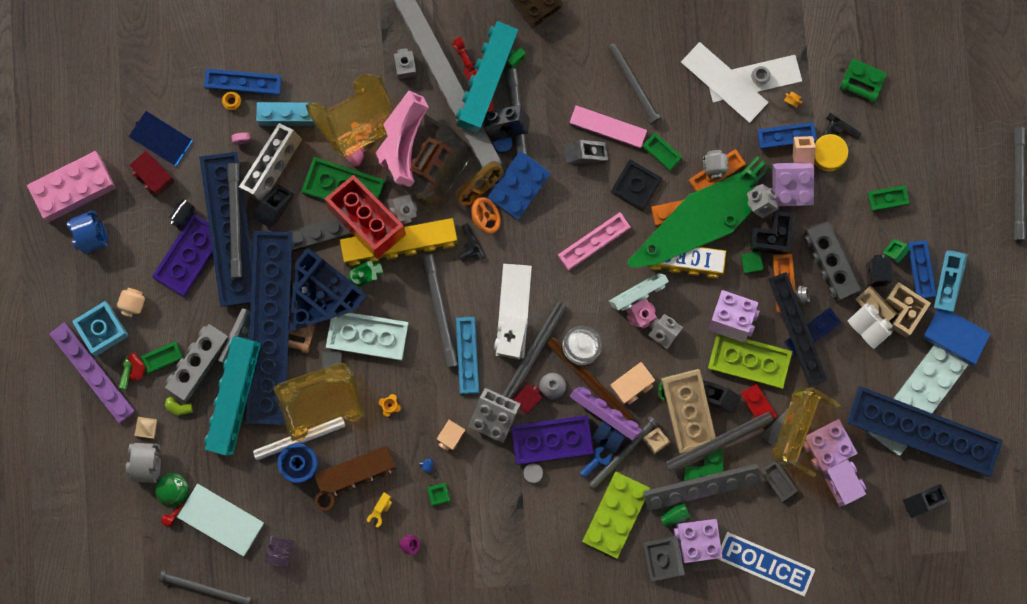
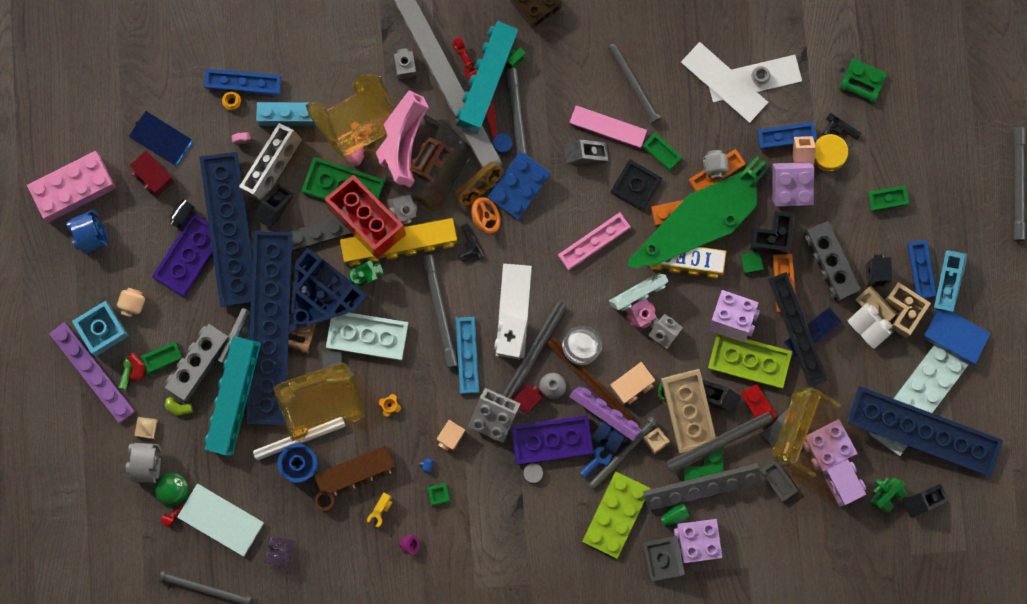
(233, 179): dark grey piece -> none
(507, 122): black brick -> none
(762, 200): light grey brick -> none
(766, 564): sticker -> none
(793, 99): light orange plate -> none
(803, 295): light grey plate -> none
(885, 491): none -> green hips
(896, 250): green plate -> none

